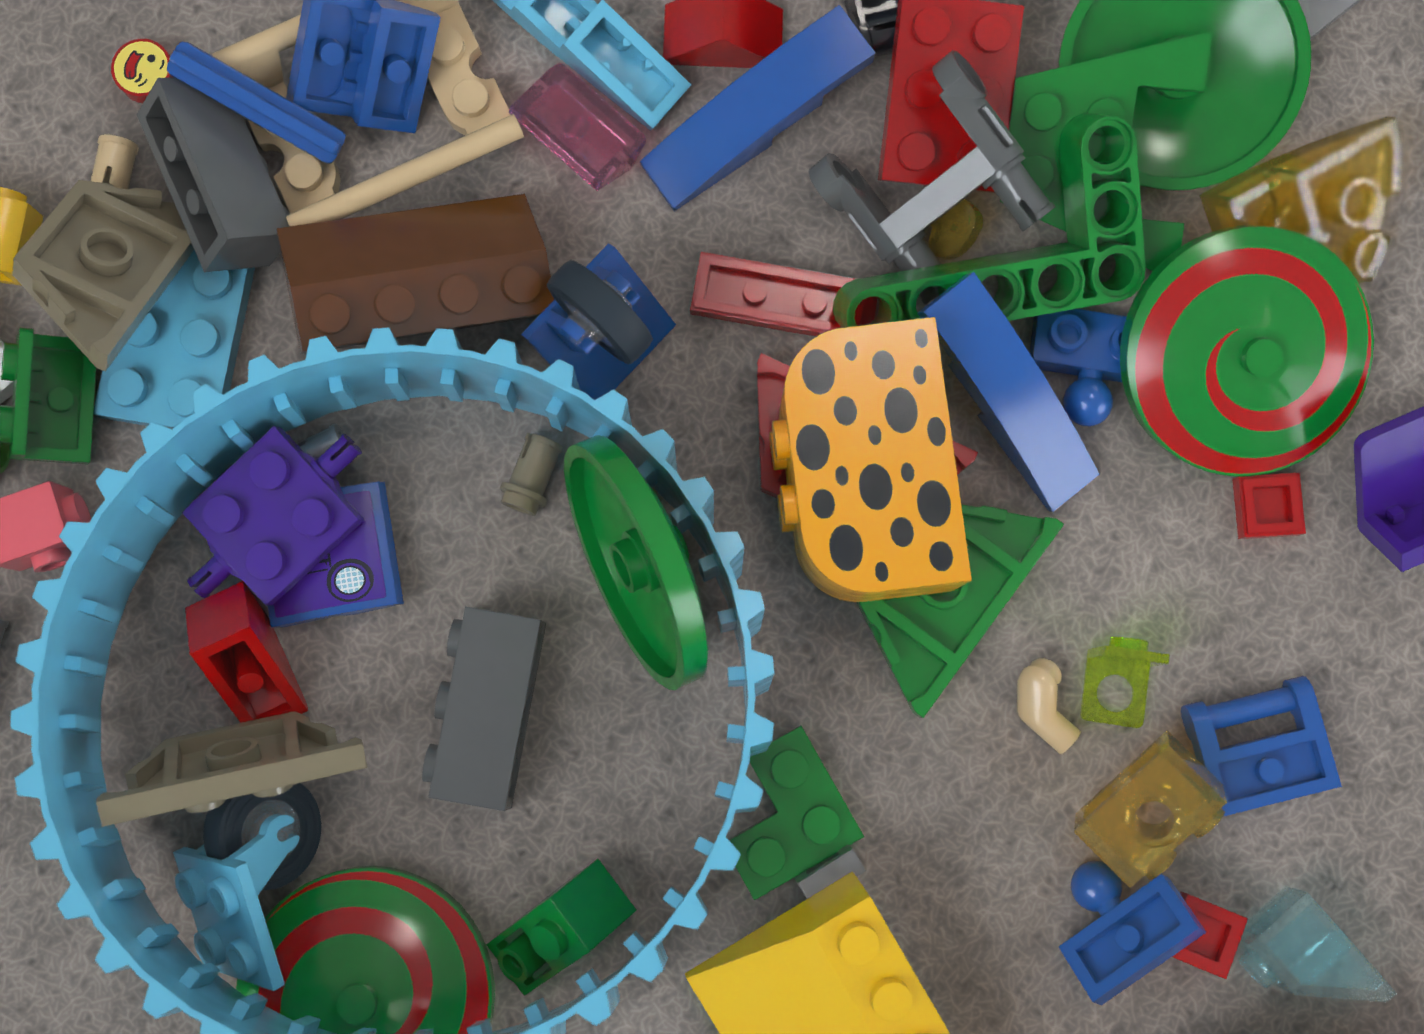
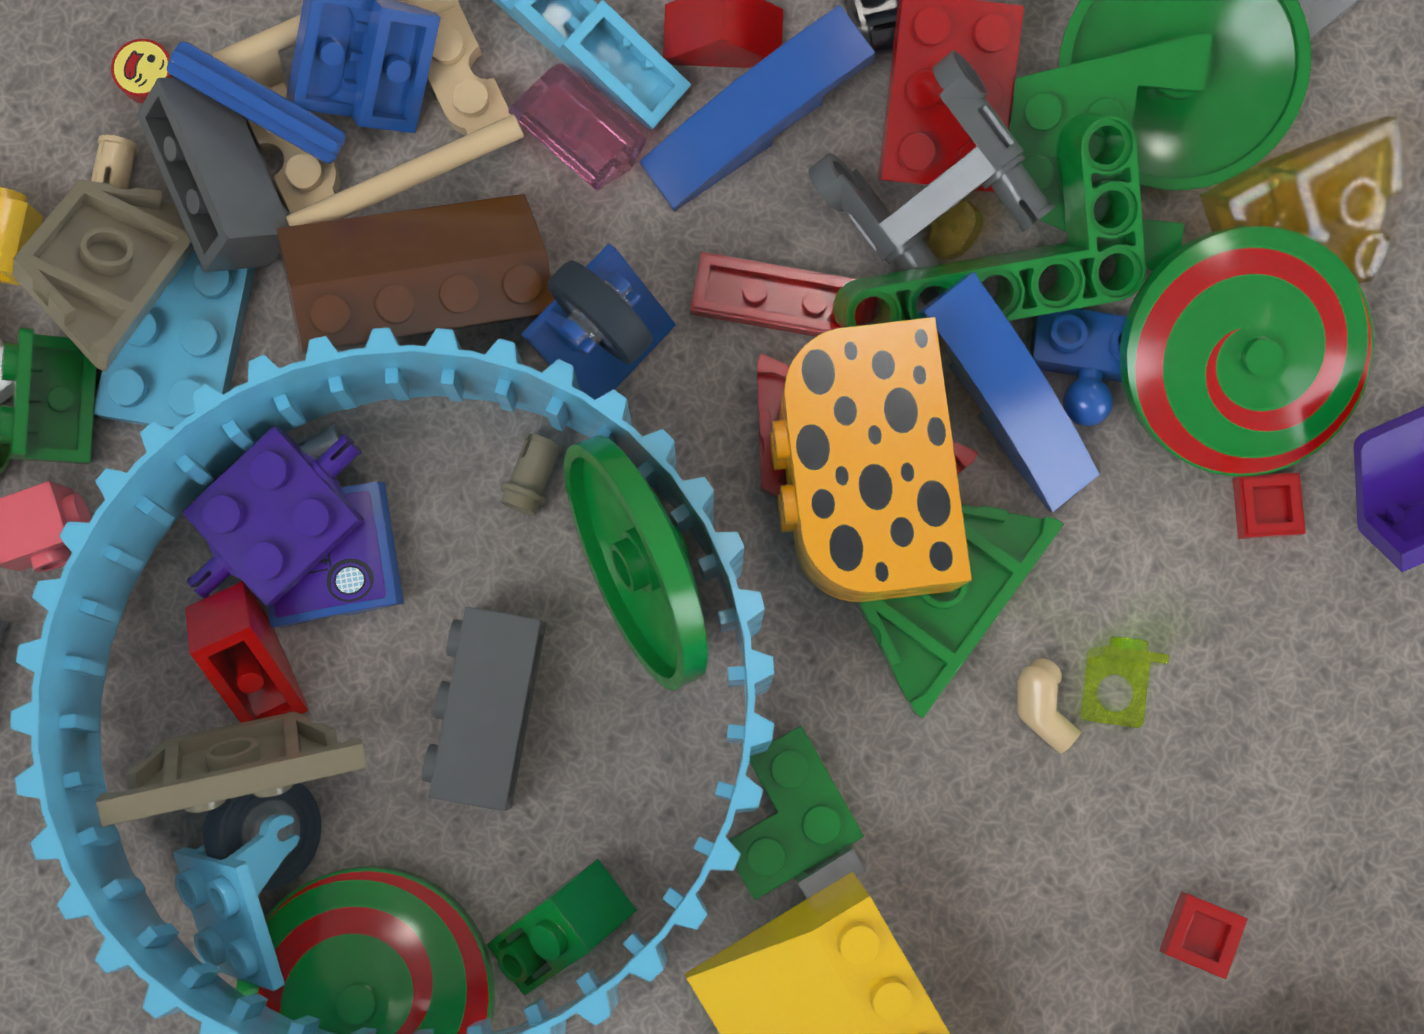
(1130, 934): blue plate -> none
(1159, 774): clear yellow brick -> none
(1270, 766): blue plate -> none
(1306, 953): clear light blue slope -> none

